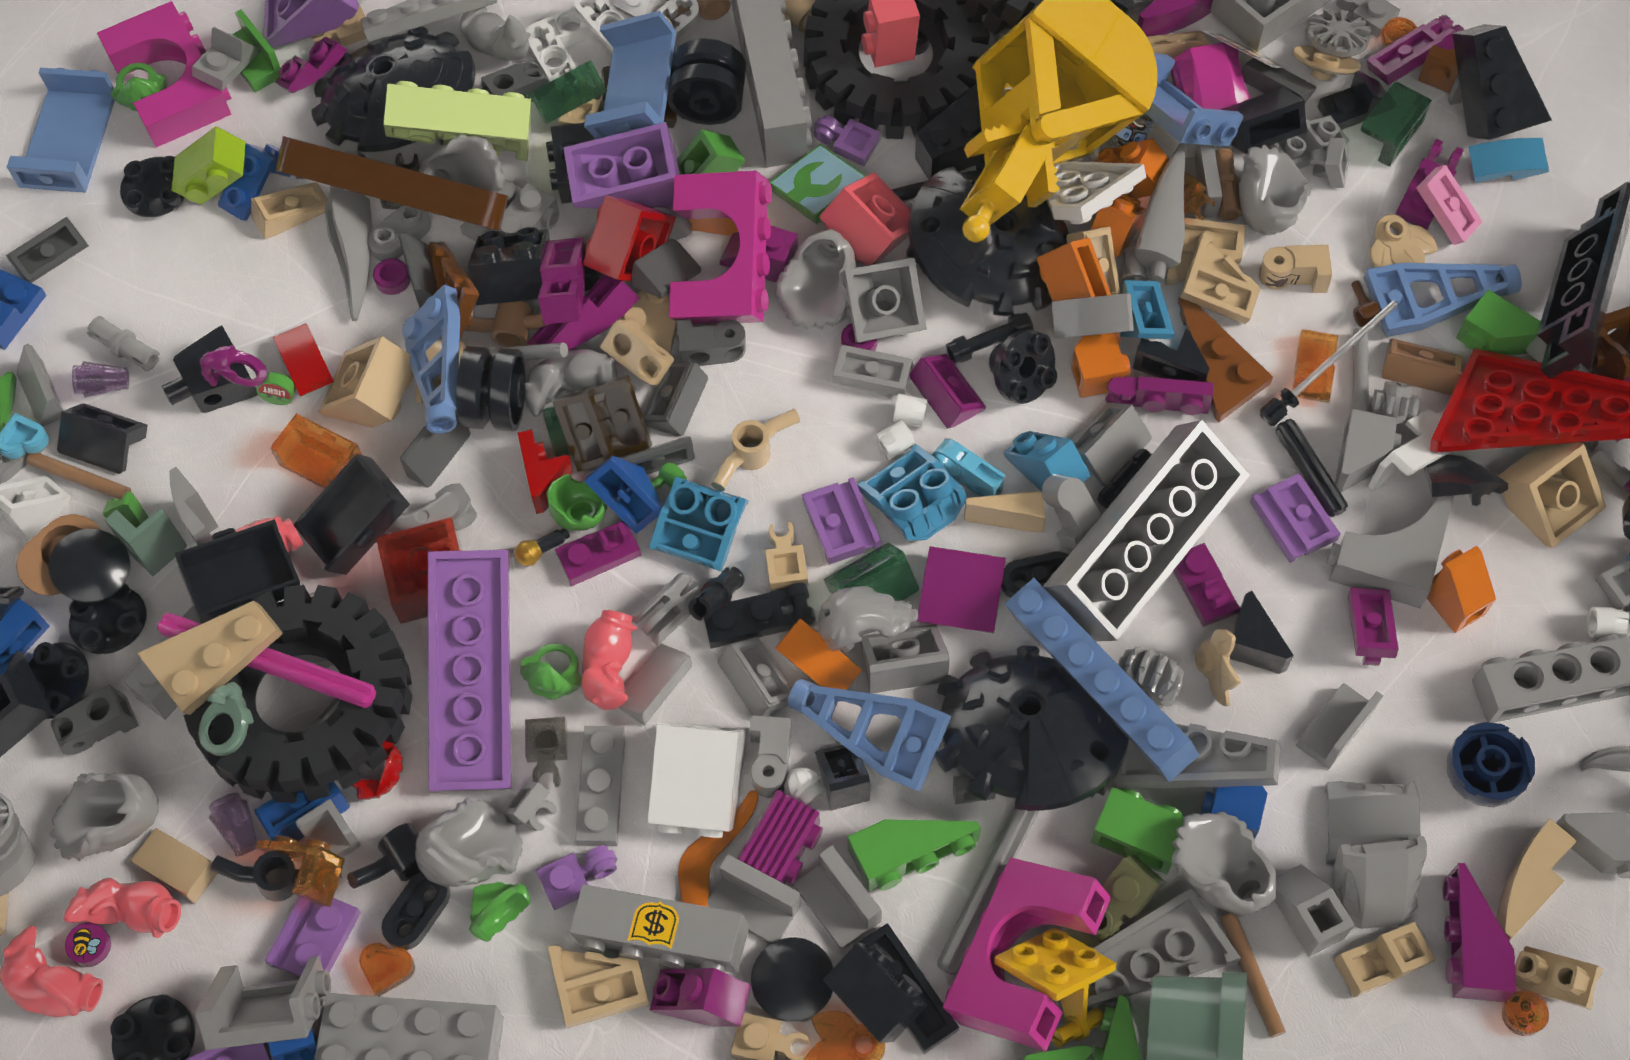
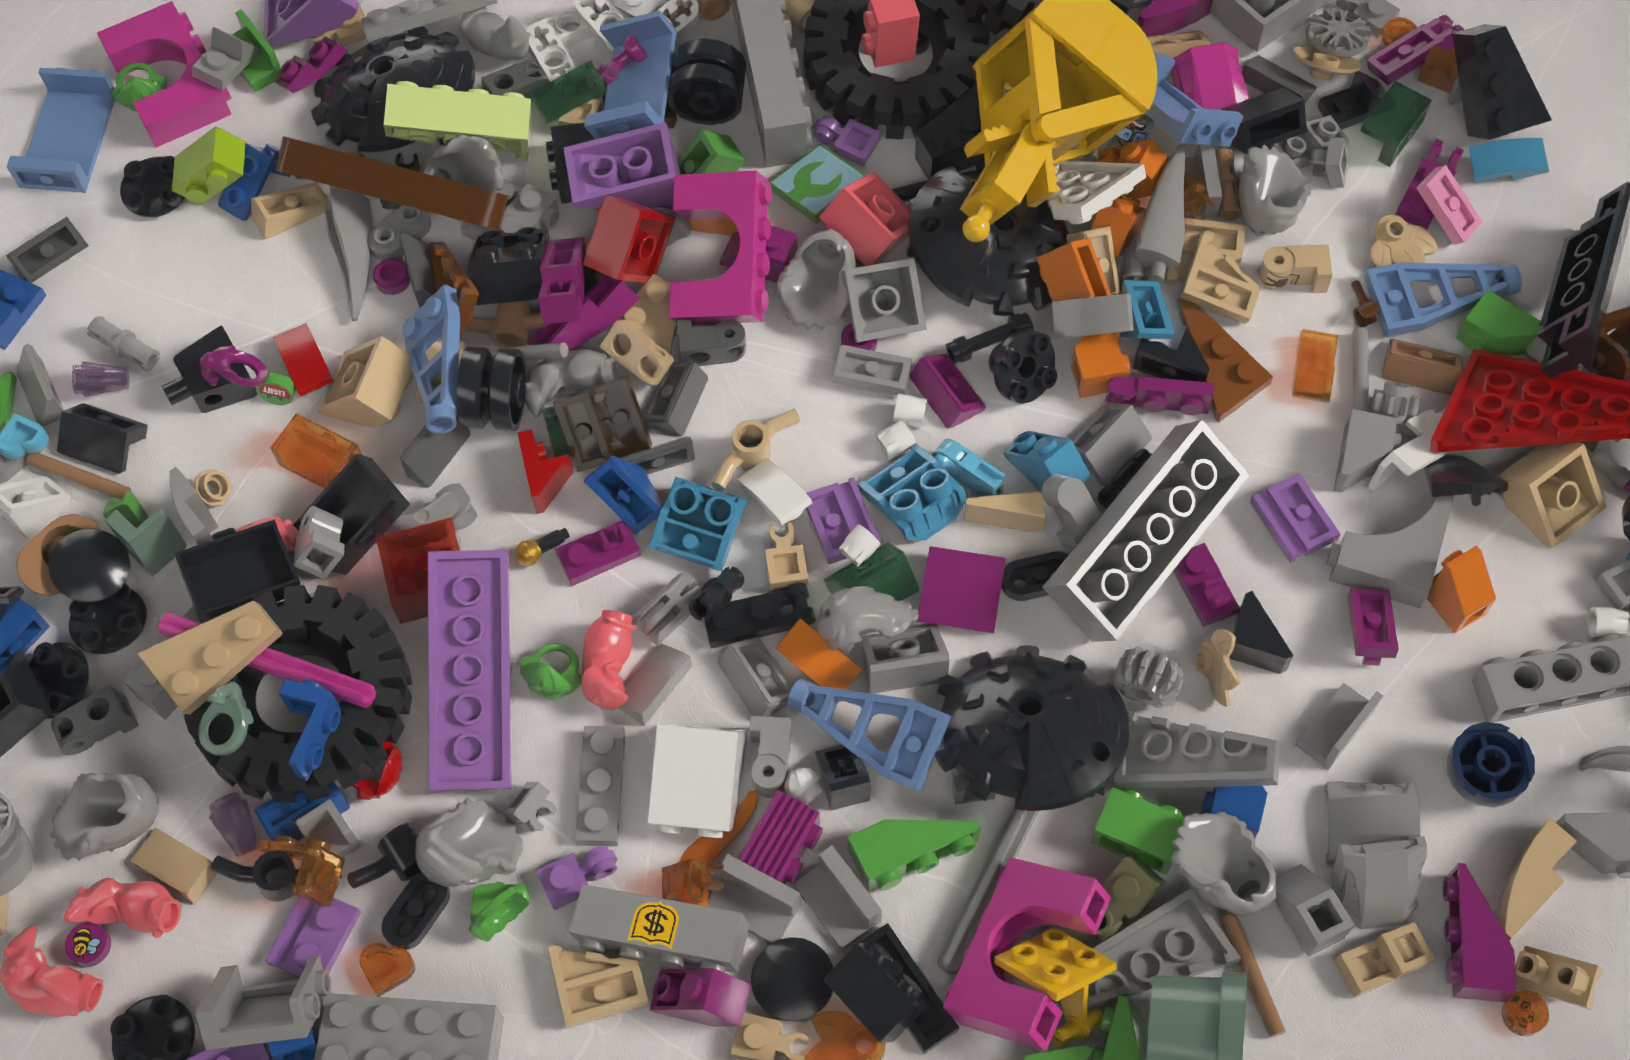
(220, 484): none -> tan plate
(320, 536): none -> light grey leg
(325, 714): none -> blue bracket
(545, 745): clear smoke plate -> none
(574, 504): bright green hair -> none
(632, 51): none -> magenta piece
(661, 266): dark grey slope -> none
(667, 475): bright green hand -> none
(688, 879): none -> clear orange plate
(775, 491): none -> white slope
(859, 545): none -> white hose
(1103, 680): medium blue arch -> none
(1246, 50): sticker -> none
(1276, 409): piece -> none
(1311, 468): black axle -> none

